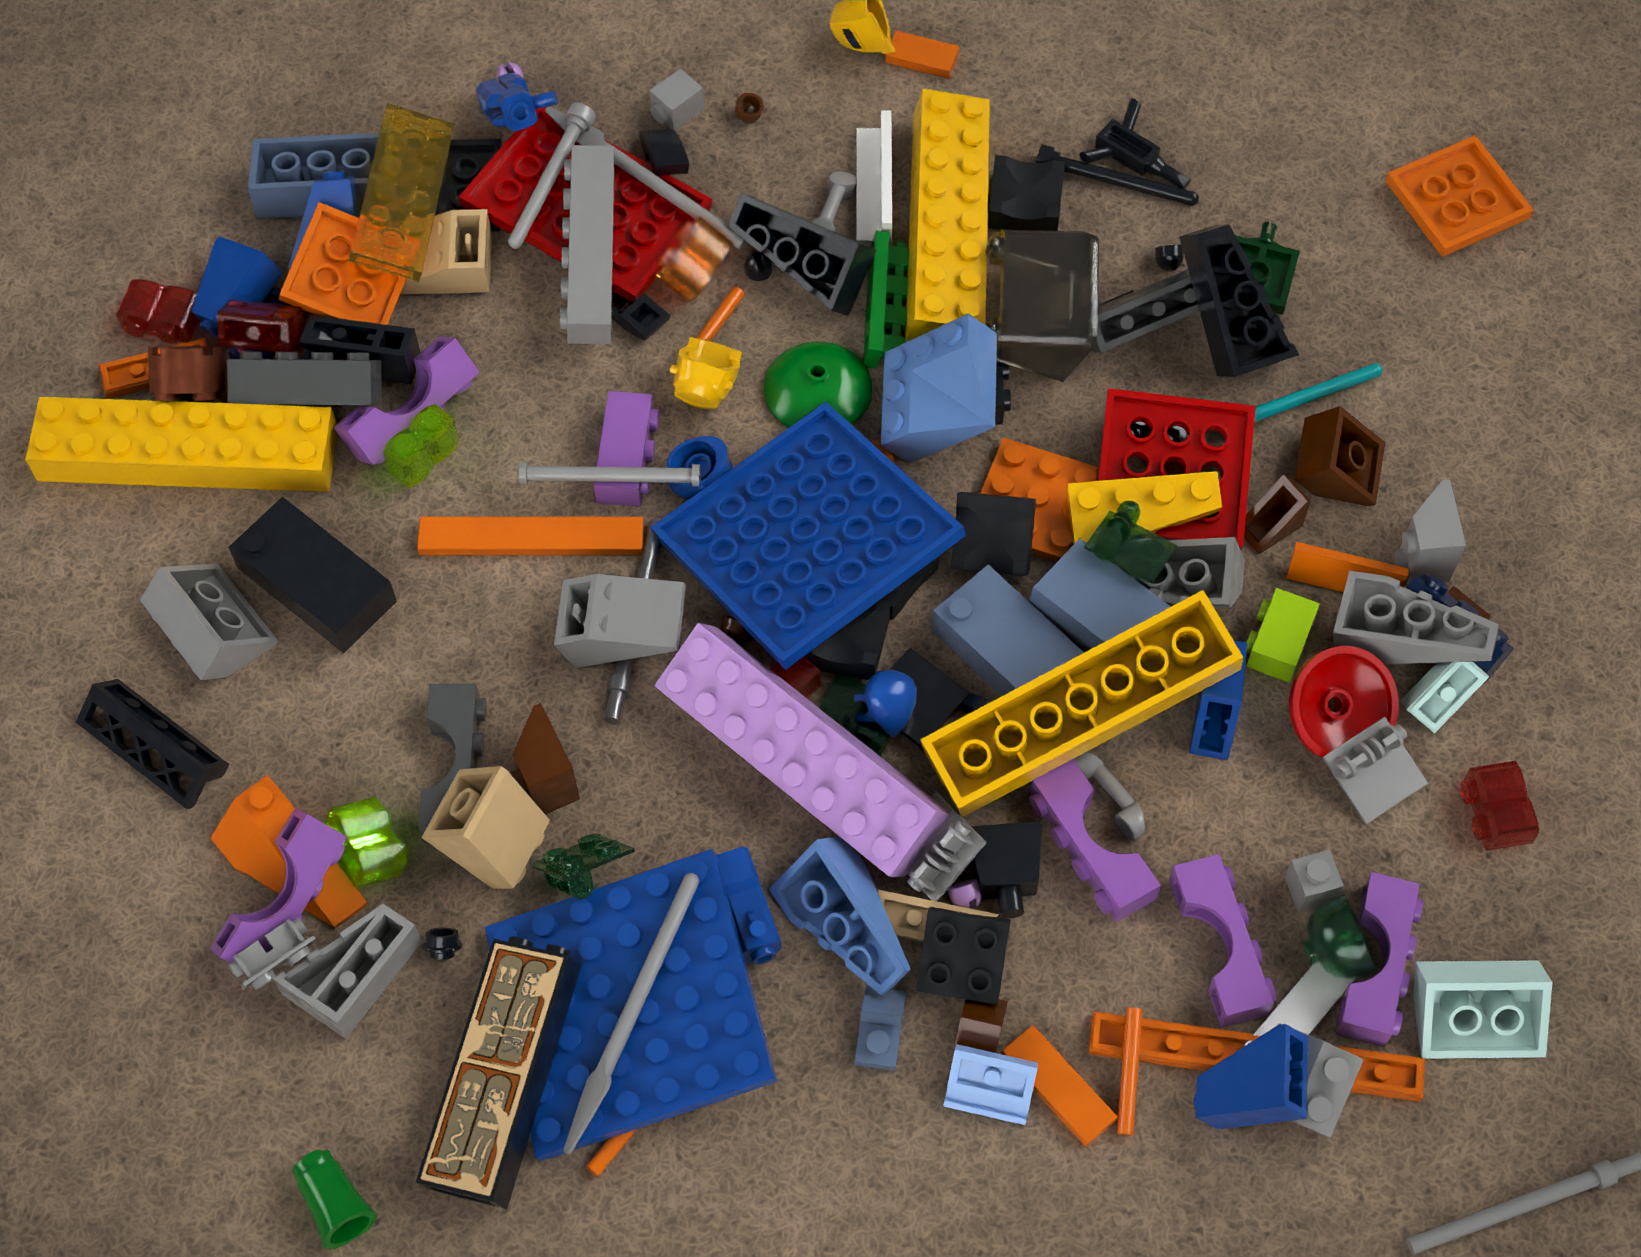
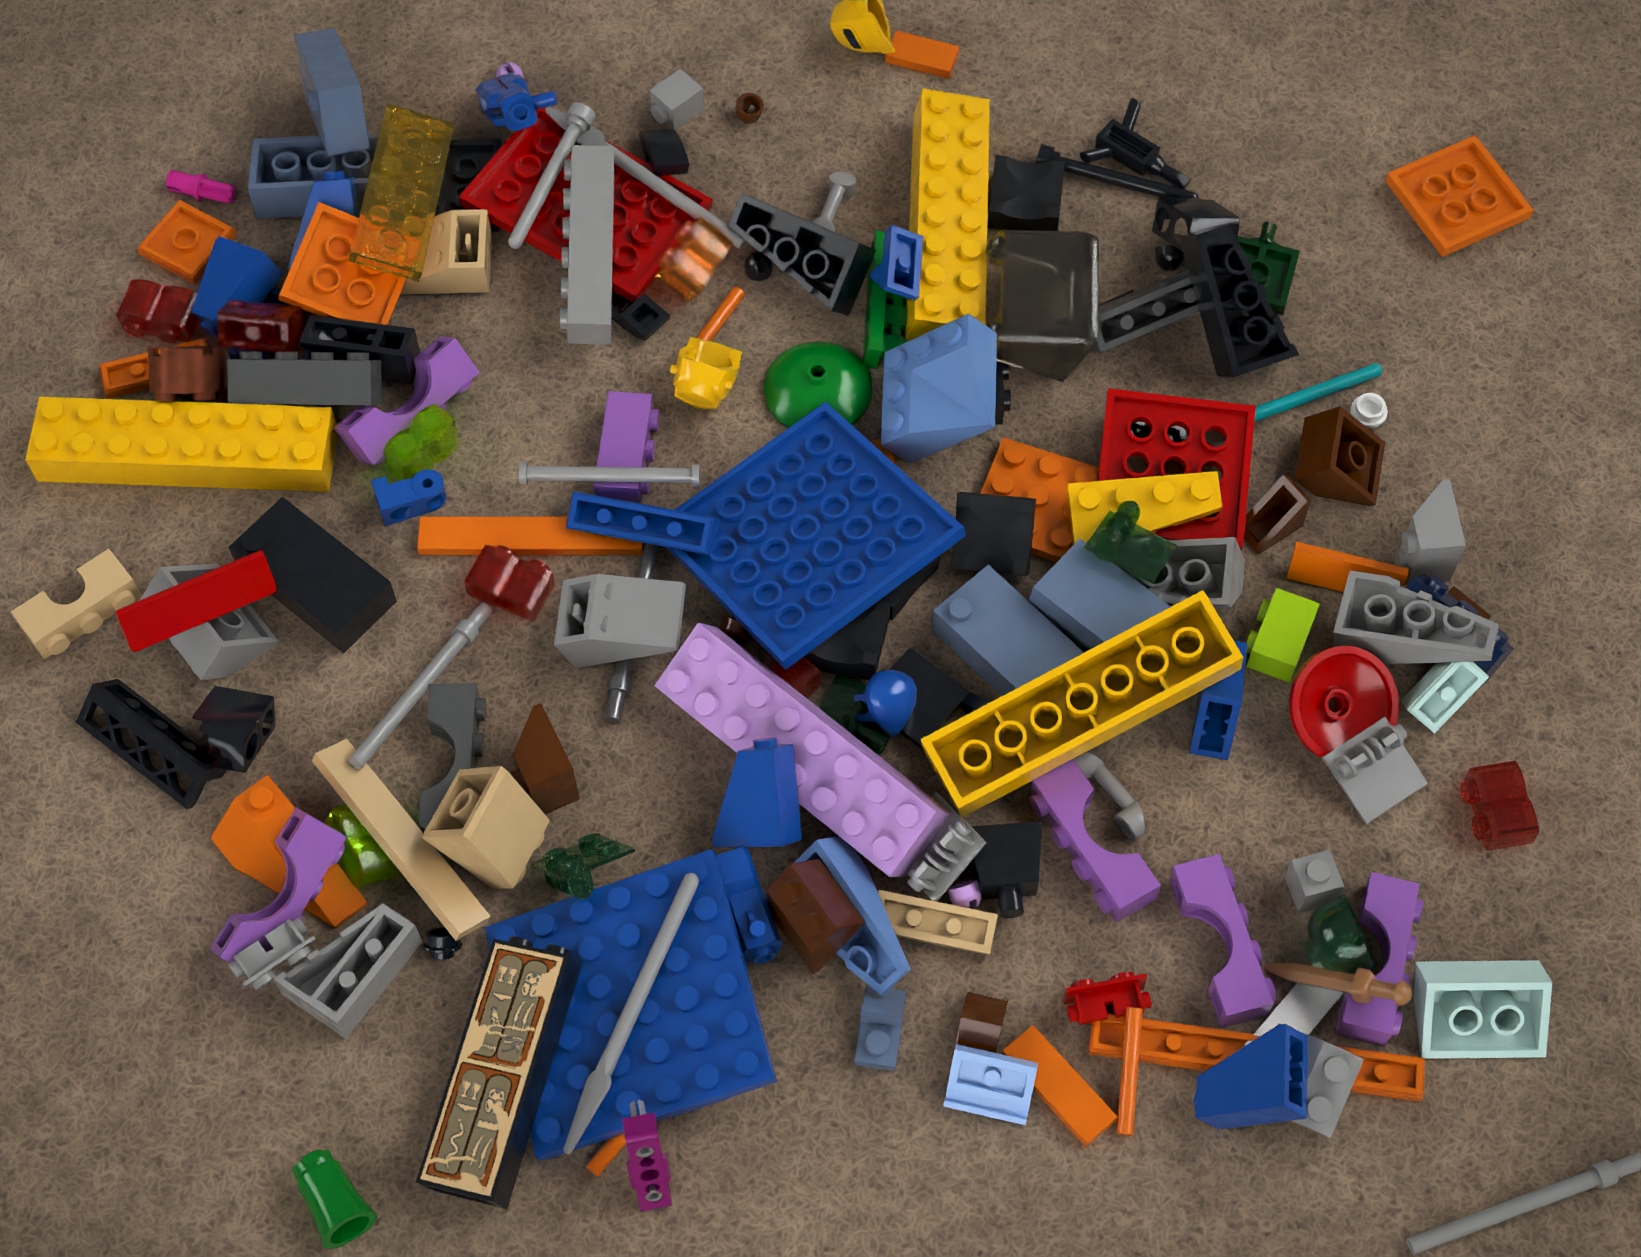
(55, 625): none -> tan arch
(184, 241): none -> orange tile
(196, 601): none -> red slope
(200, 187): none -> dark pink axle
(232, 726): none -> black piece
(332, 91): none -> sand blue brick
(402, 841): none -> tan tile
(409, 496): none -> blue leg
(462, 635): none -> light grey bar
(510, 582): none -> clear red brick
(642, 523): none -> blue slope
(647, 1164): none -> magenta piece
(703, 450): blue piece -> none
(760, 799): none -> blue slope
(812, 912): none -> reddish brown slope
(874, 180): white fence -> none
(900, 263): none -> blue slope
(963, 955): black brick -> none
(1090, 998): none -> red hinge
(1196, 213): none -> black piece
(1360, 985): none -> medium nougat sword
(1369, 410): none -> white plate

